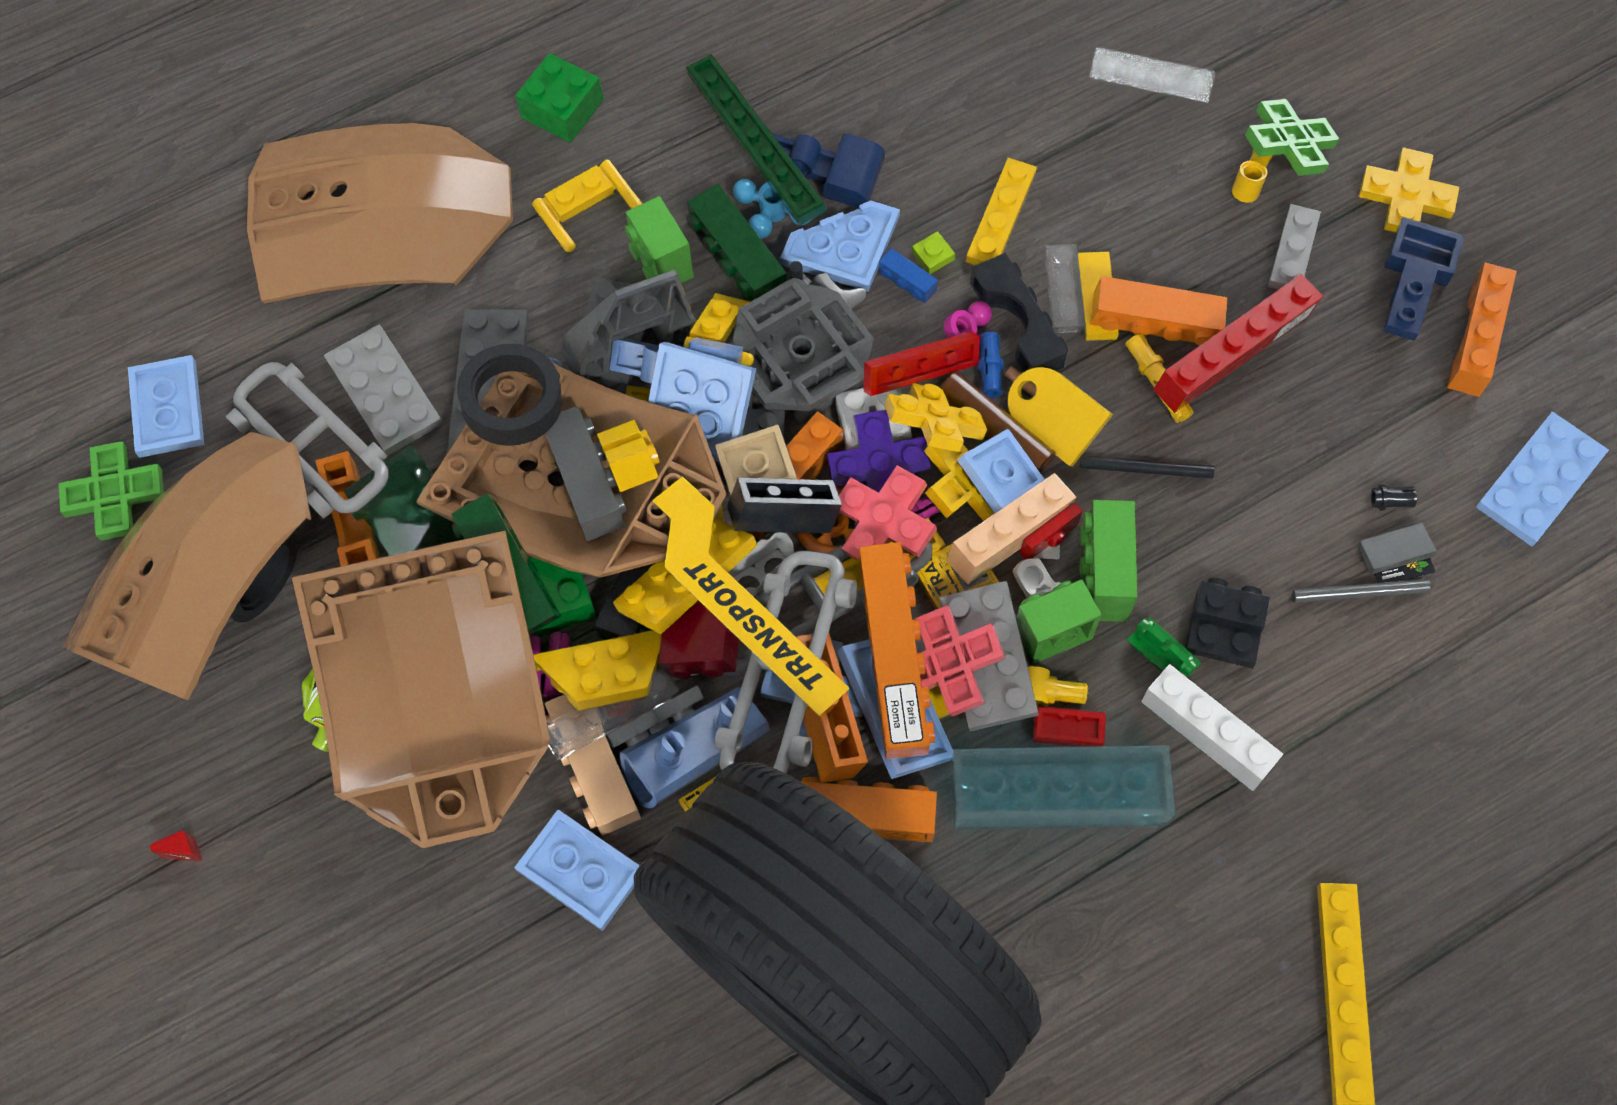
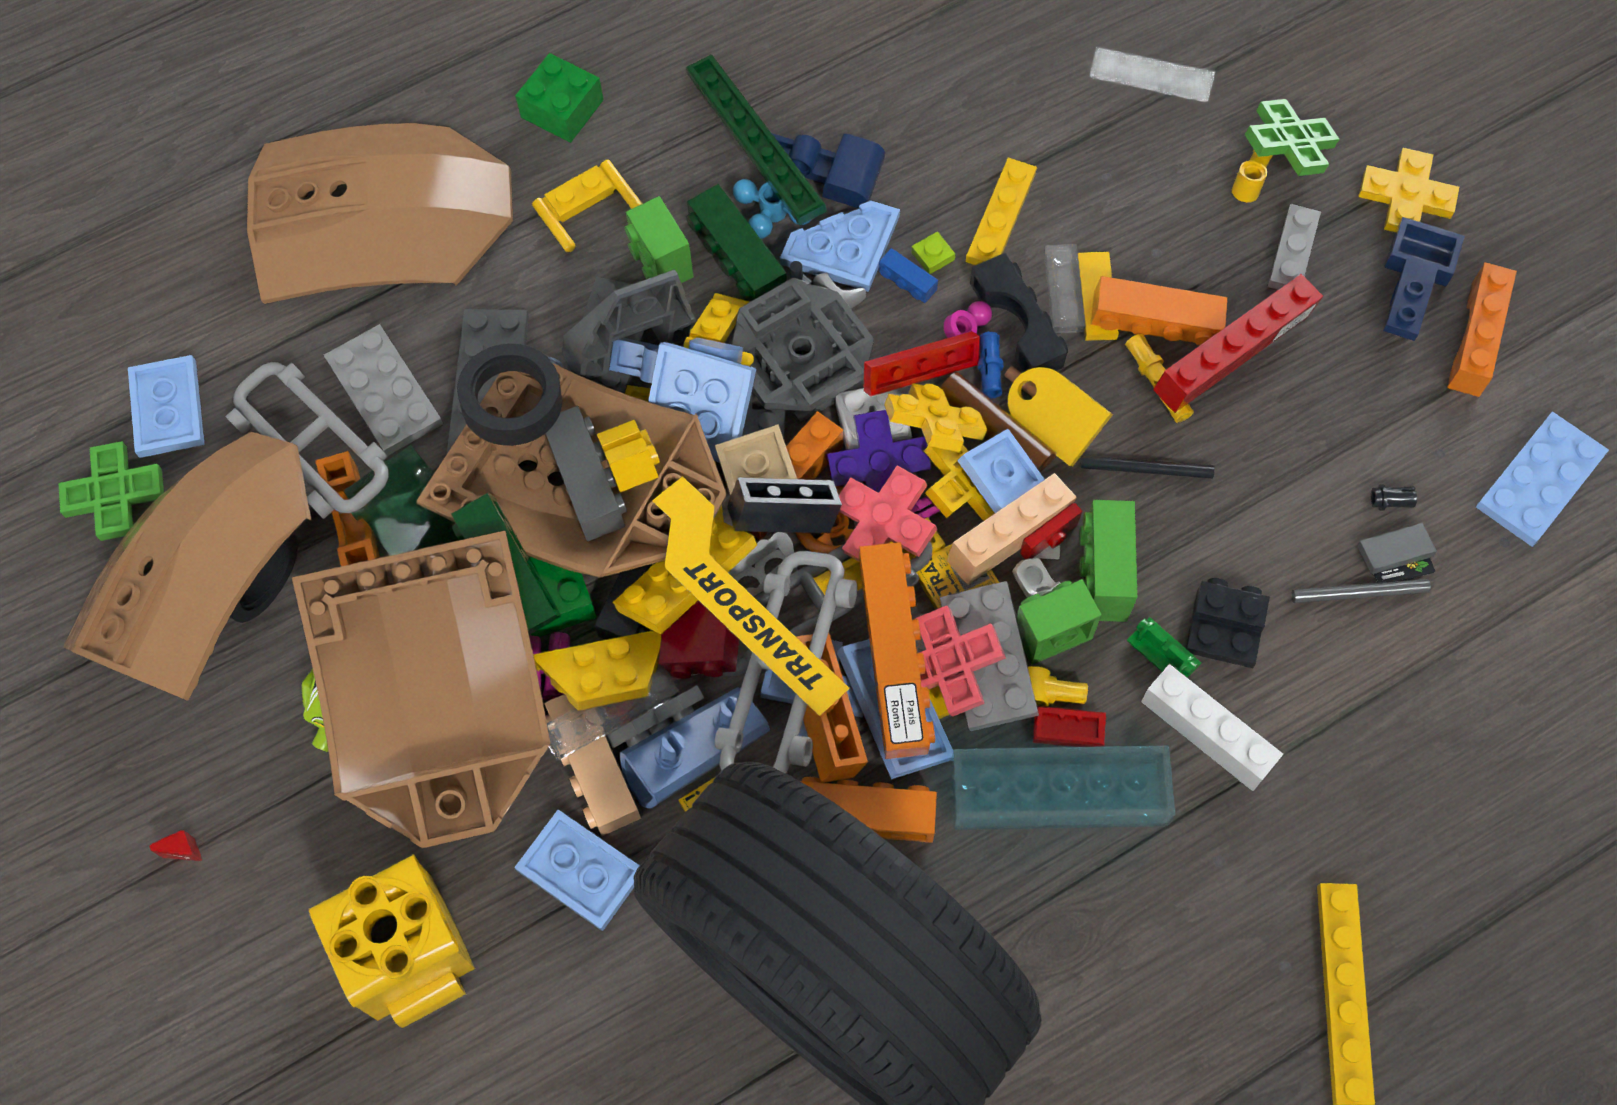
(414, 968): none -> yellow piece

